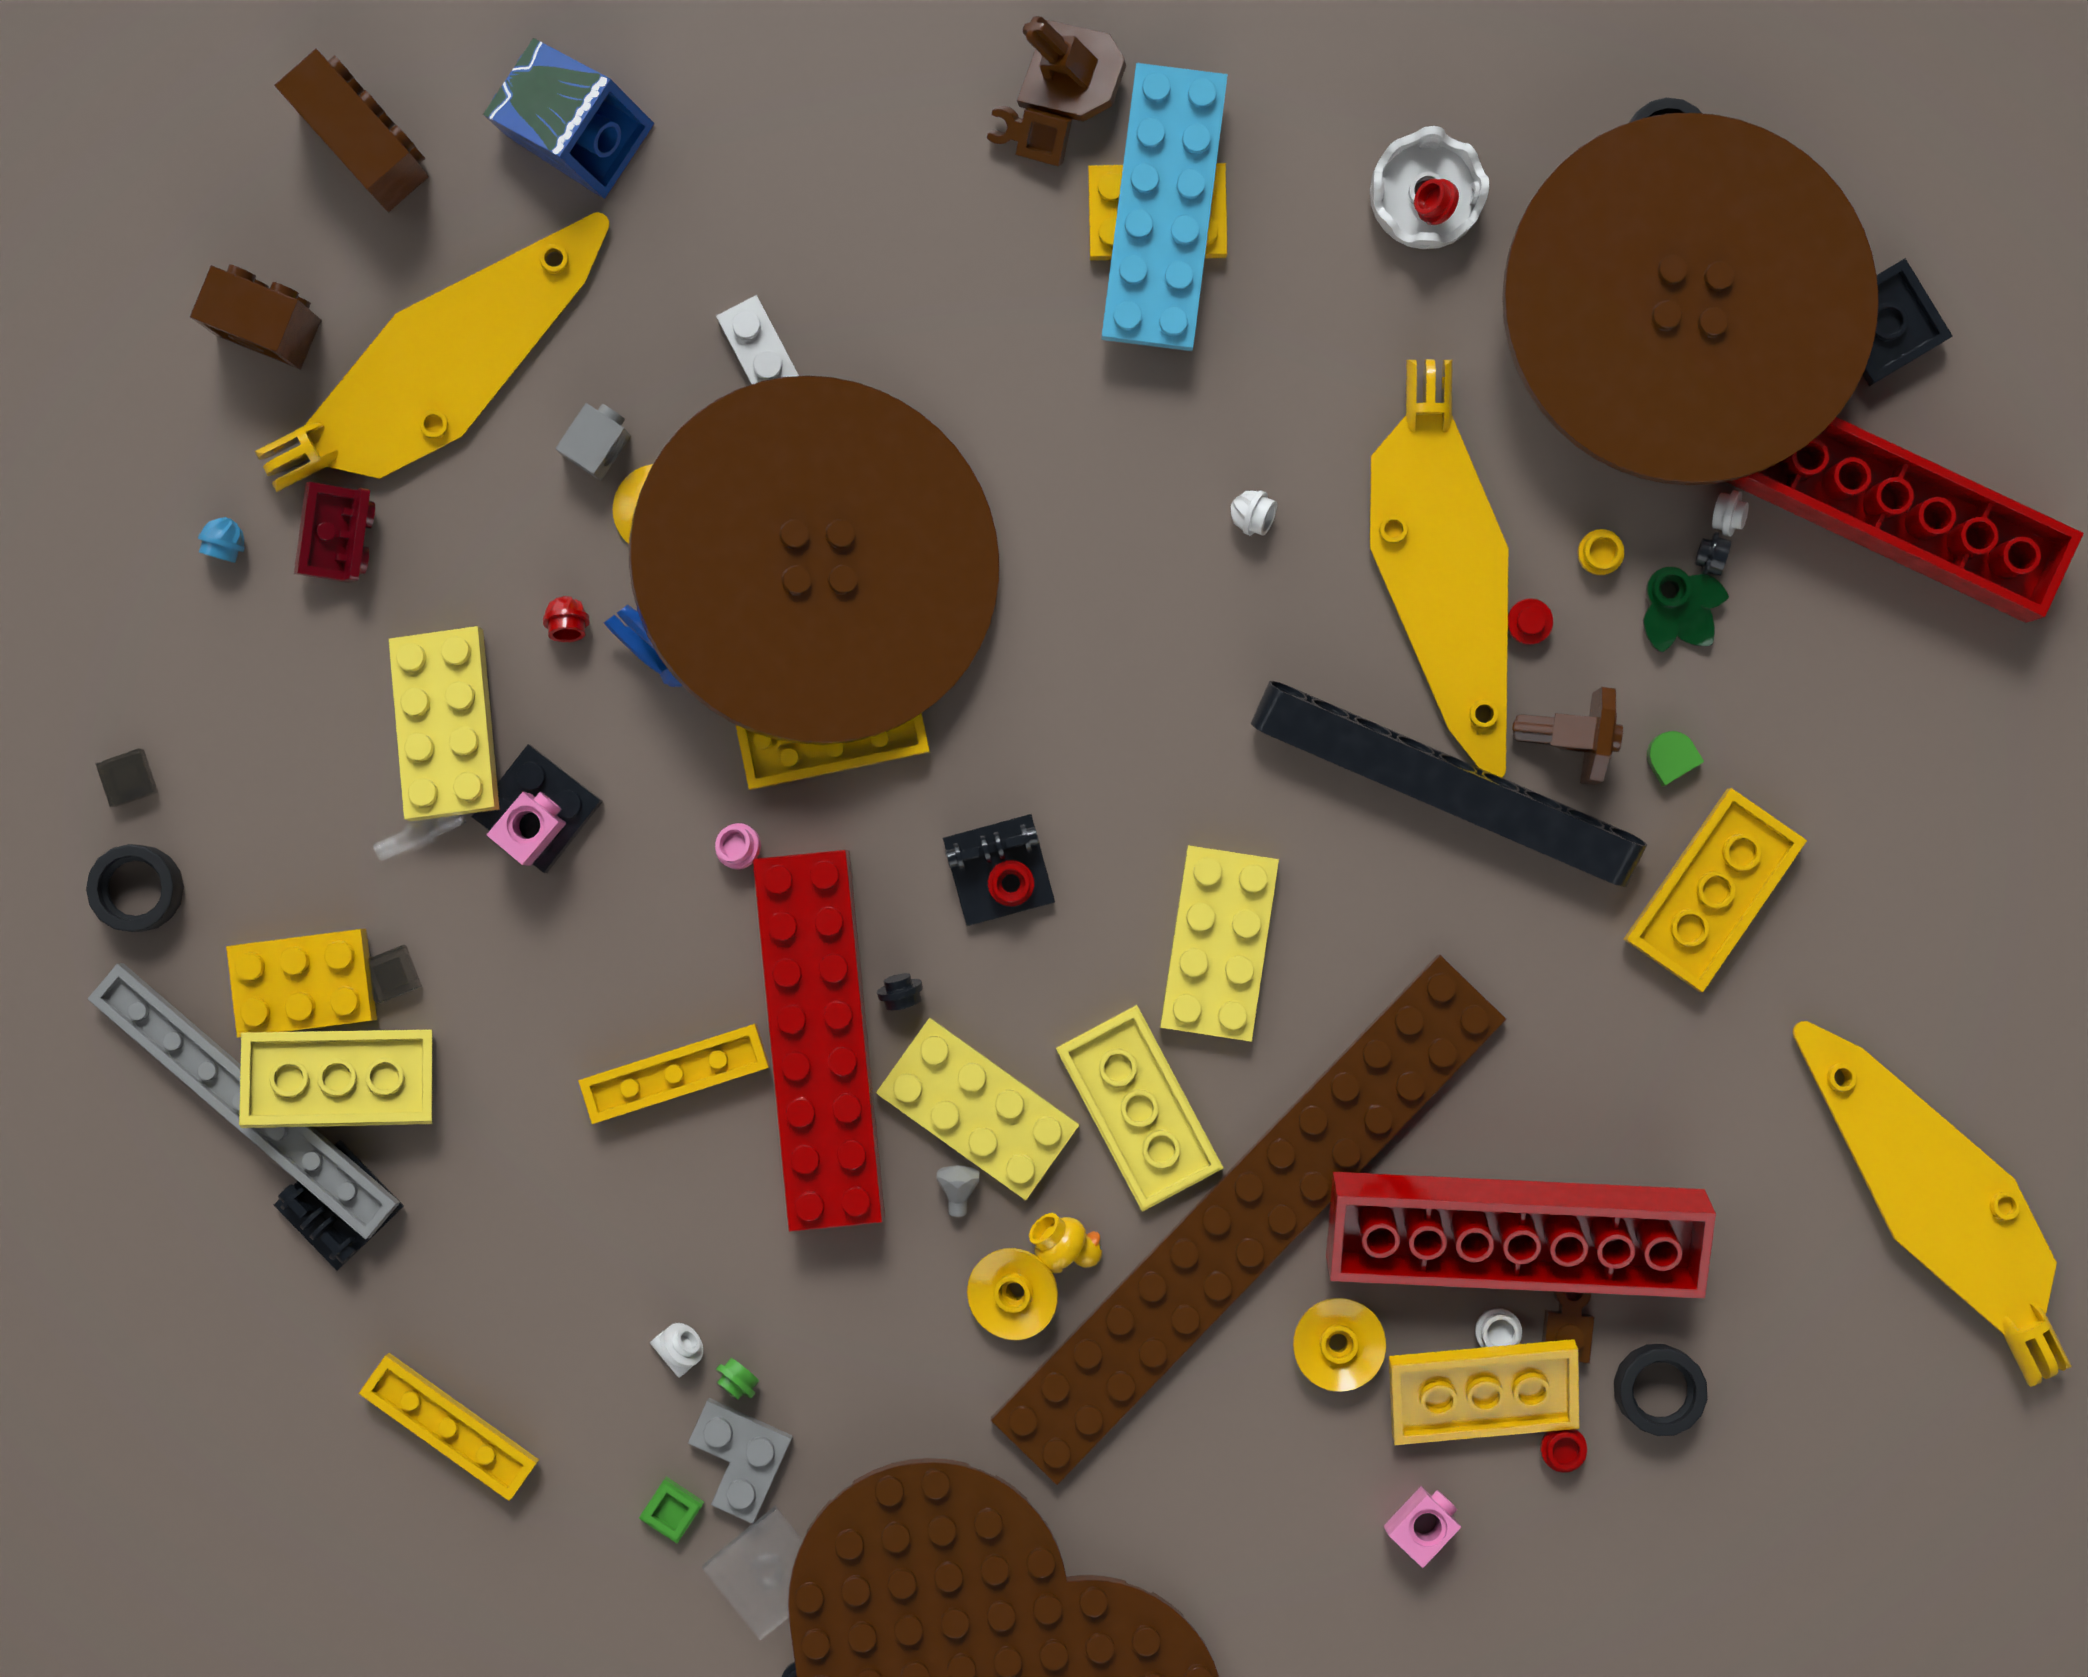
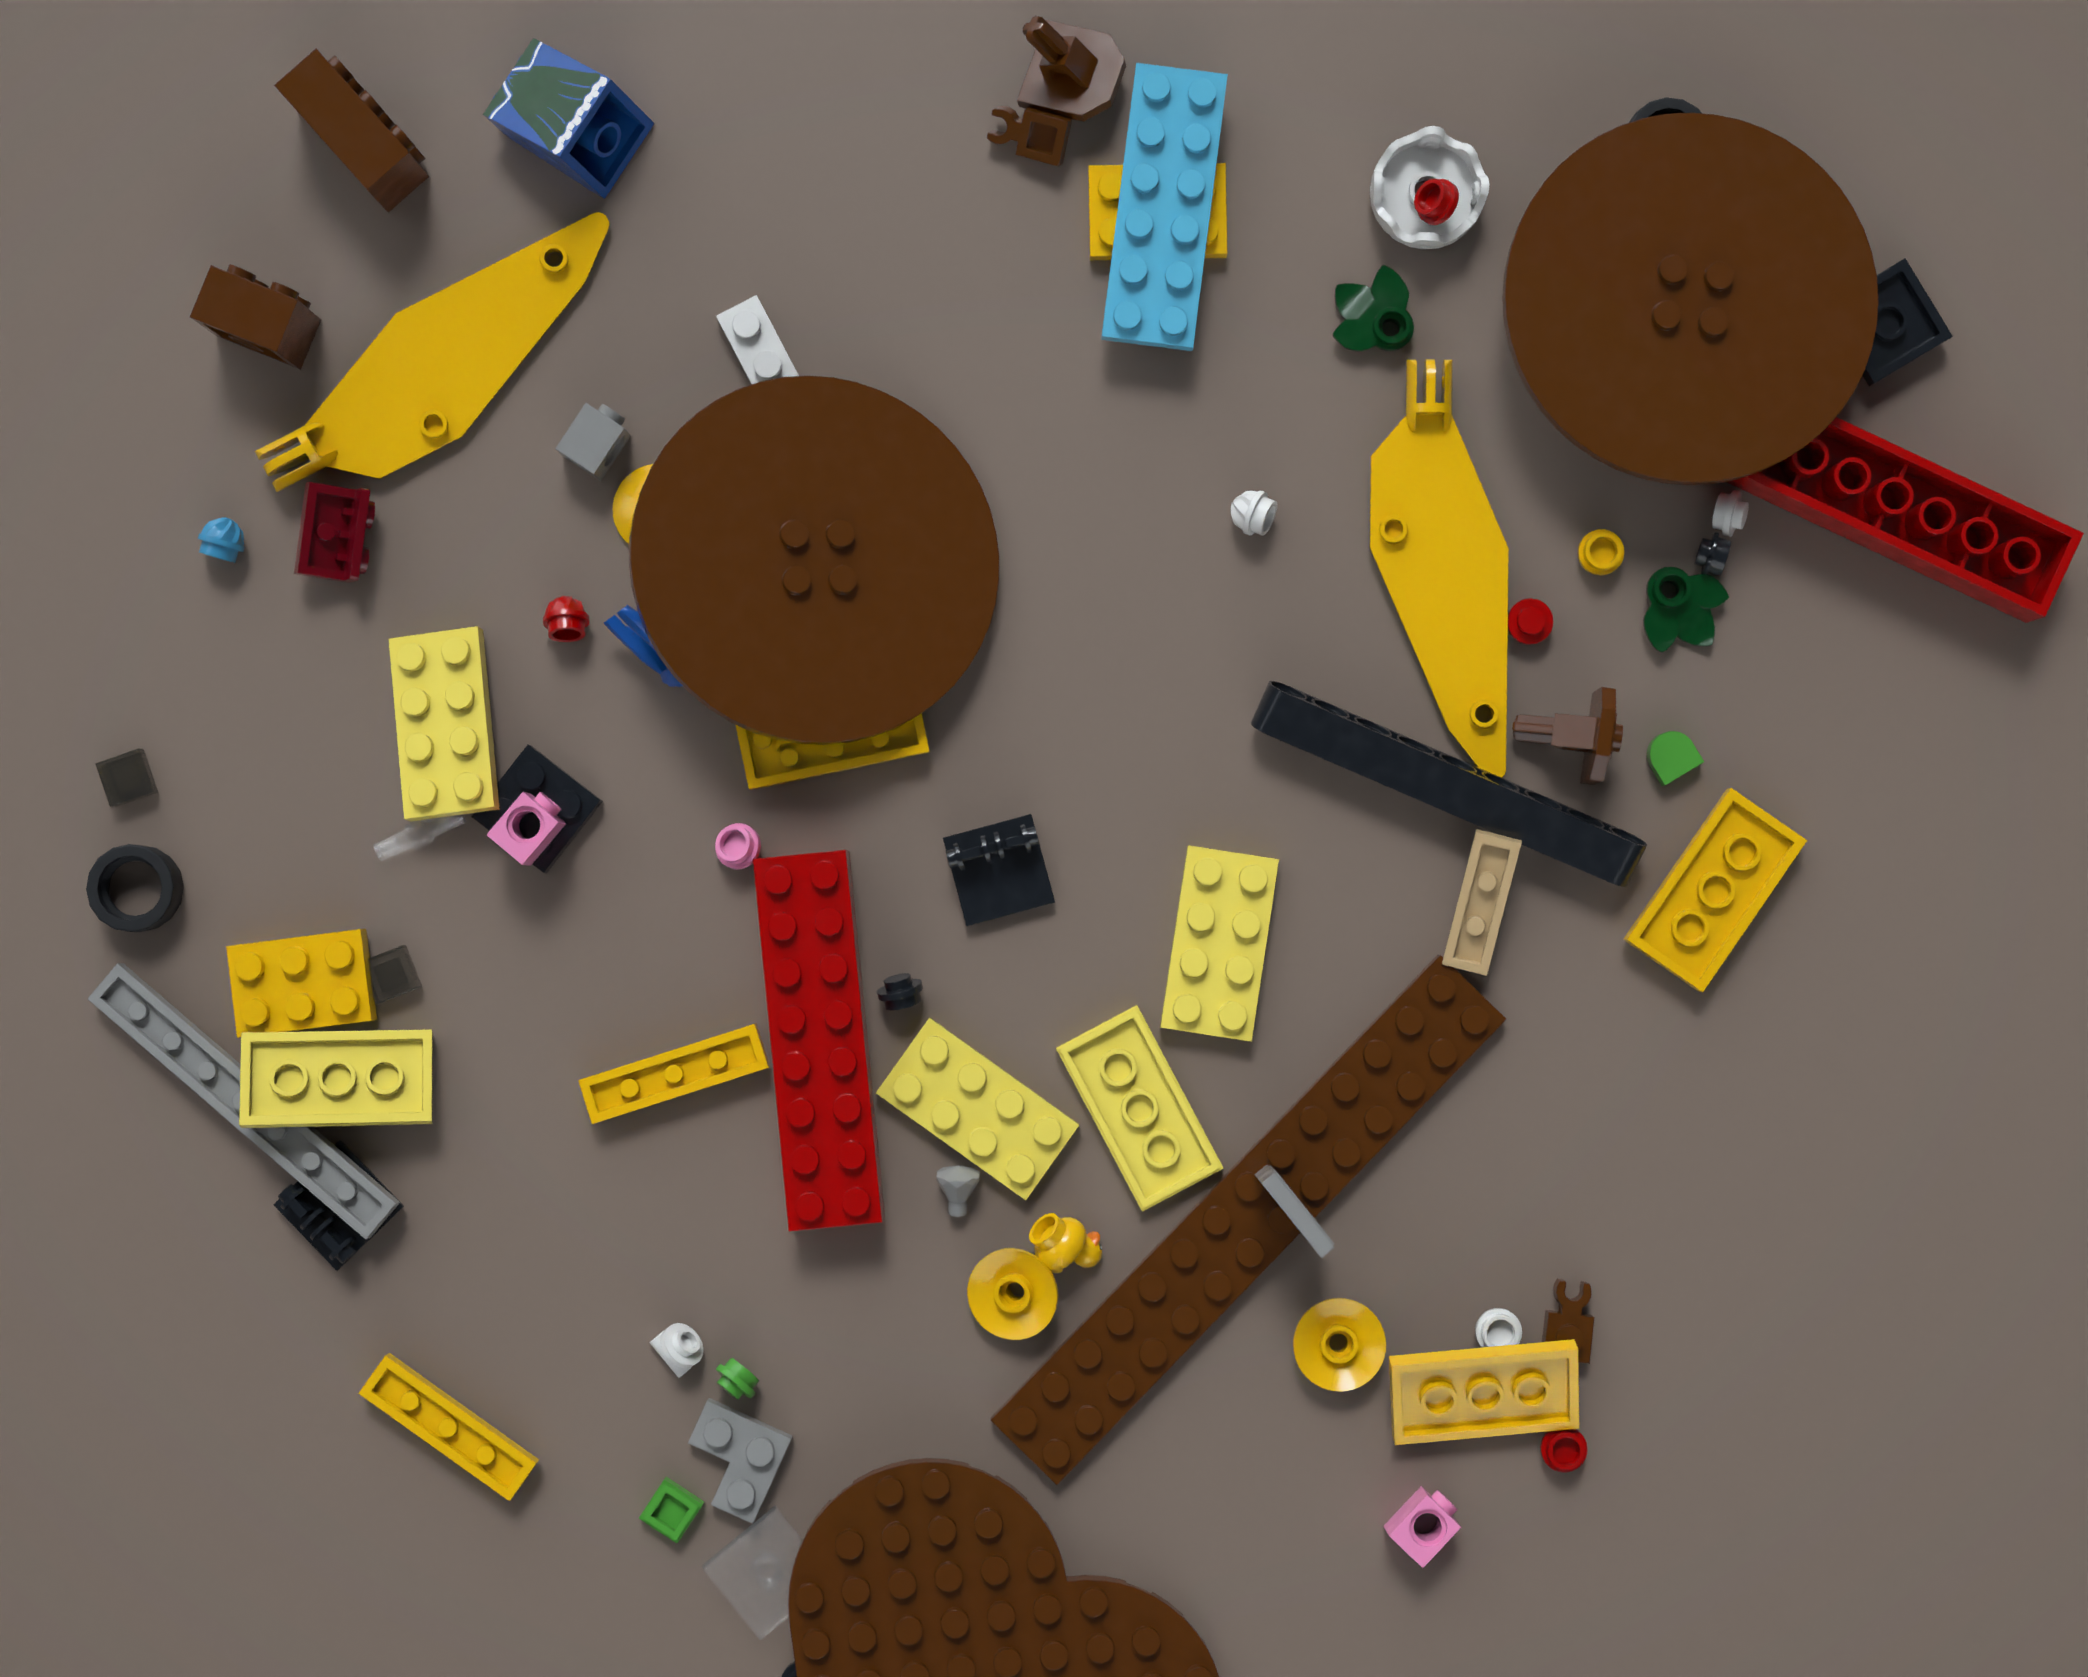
(1006, 868): red plate -> none
(1295, 1210): none -> light grey tile
(1369, 308): none -> dark green plate
(1481, 902): none -> tan plate
(1519, 1235): red brick -> none
(1687, 1413): black tyre -> none
(1942, 1198): yellow wing -> none

